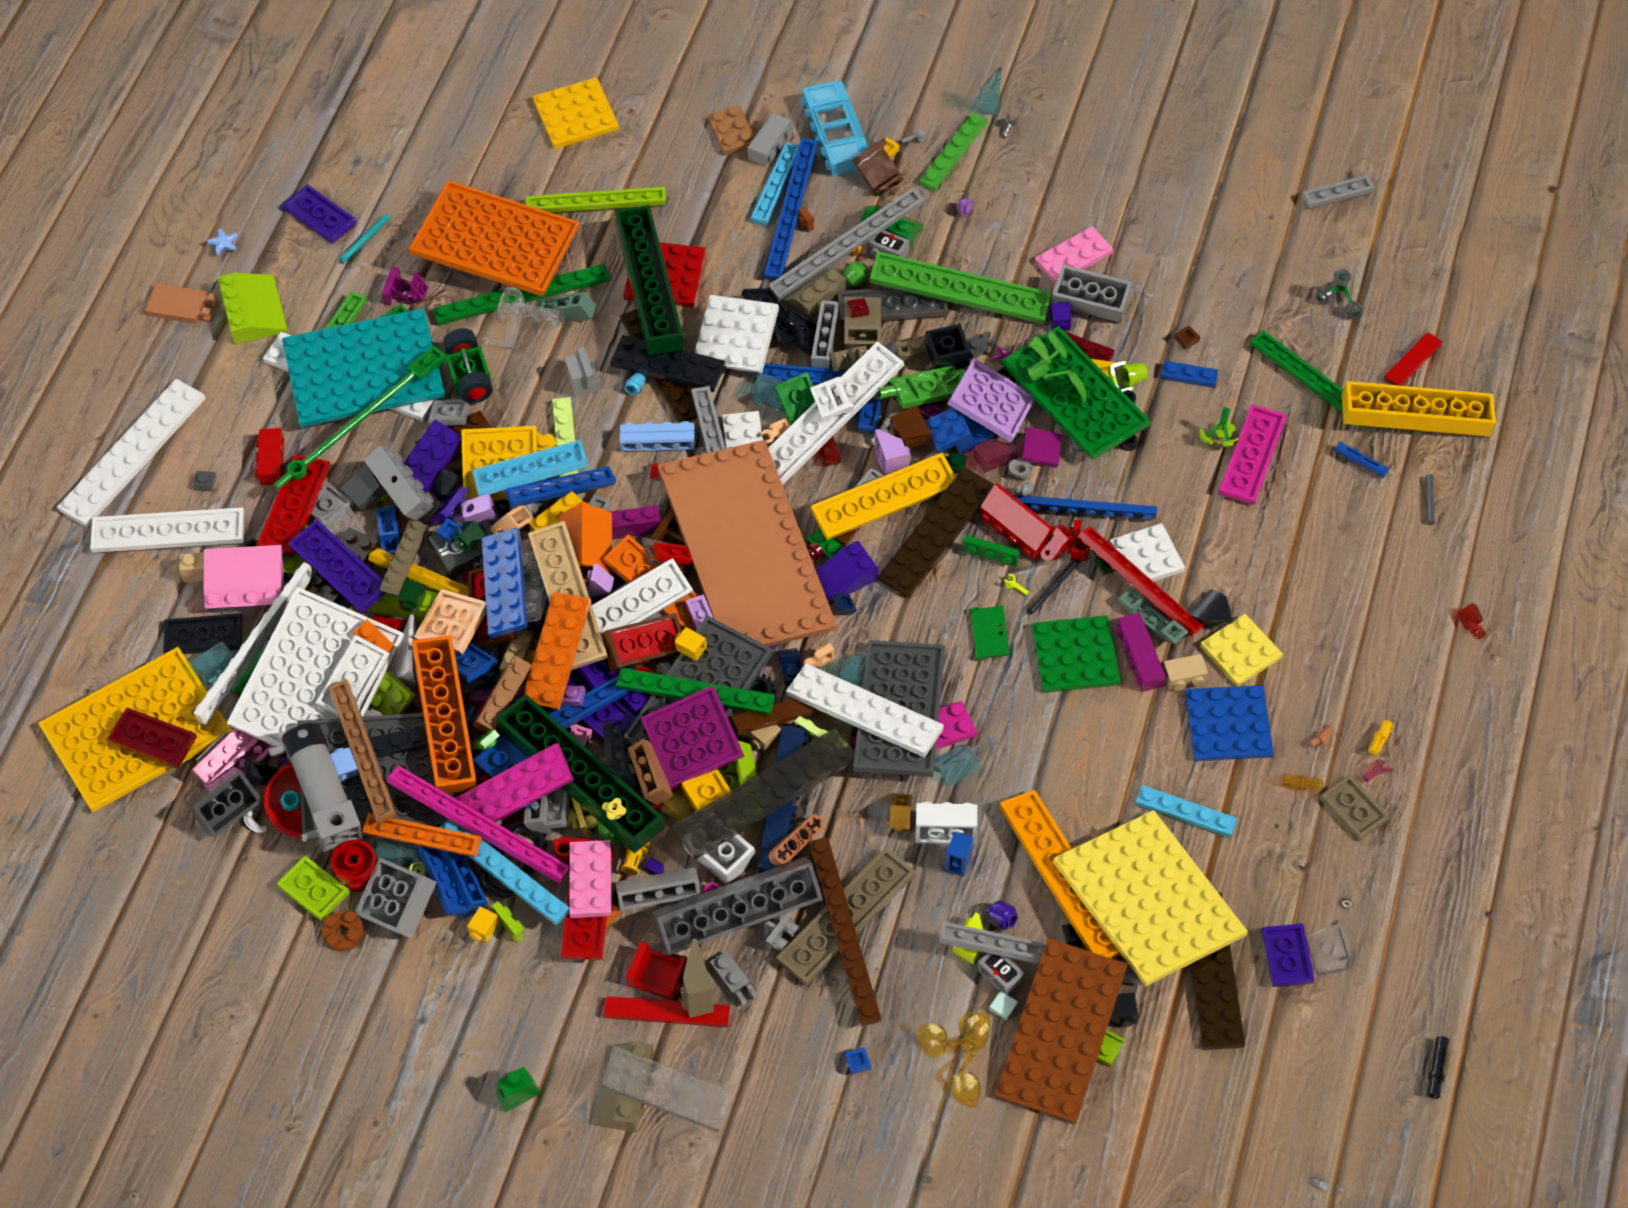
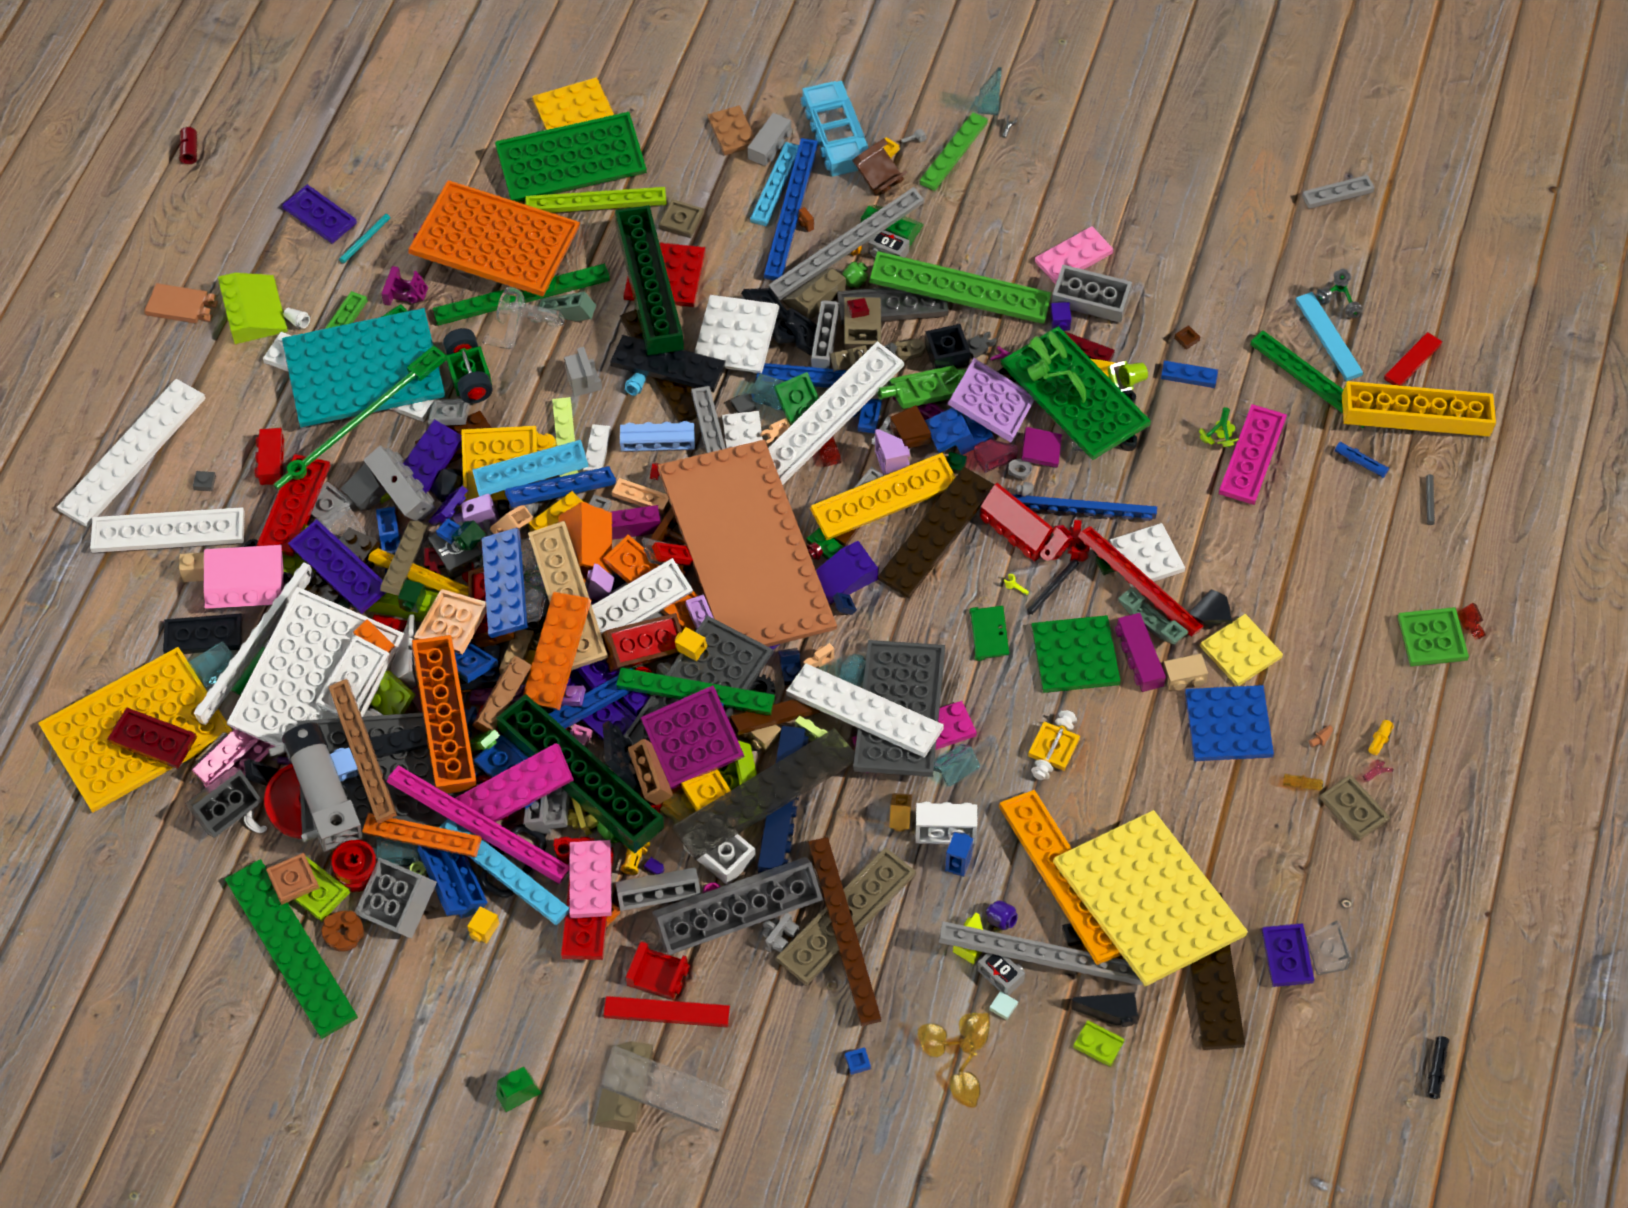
(188, 145): none -> dark red pin
(223, 242): light blue animal -> none
(290, 800): teal tile -> none
(291, 950): none -> green plate
(292, 878): none -> nougat tile
(297, 317): none -> white cone
(432, 560): none -> dark red plate
(513, 927): lime plate -> none
(570, 157): none -> green plate
(597, 446): none -> white plate
(614, 814): light yellow plate -> none
(640, 495): none -> light nougat plate
(681, 218): none -> dark tan tile
(696, 988): dark tan slope -> none
(732, 977): light grey hinge -> none
(743, 403): none -> dark grey tile
(797, 841): nougat beam -> none
(825, 399): white plate -> none
(964, 206): medium lavender plate -> none
(990, 550): green plate -> none
(1054, 745): none -> yellow plate
(1061, 1030): dark orange plate -> none
(1186, 811): medium azure plate -> none
(1329, 336): none -> medium azure tile
(1433, 636): none -> bright green plate

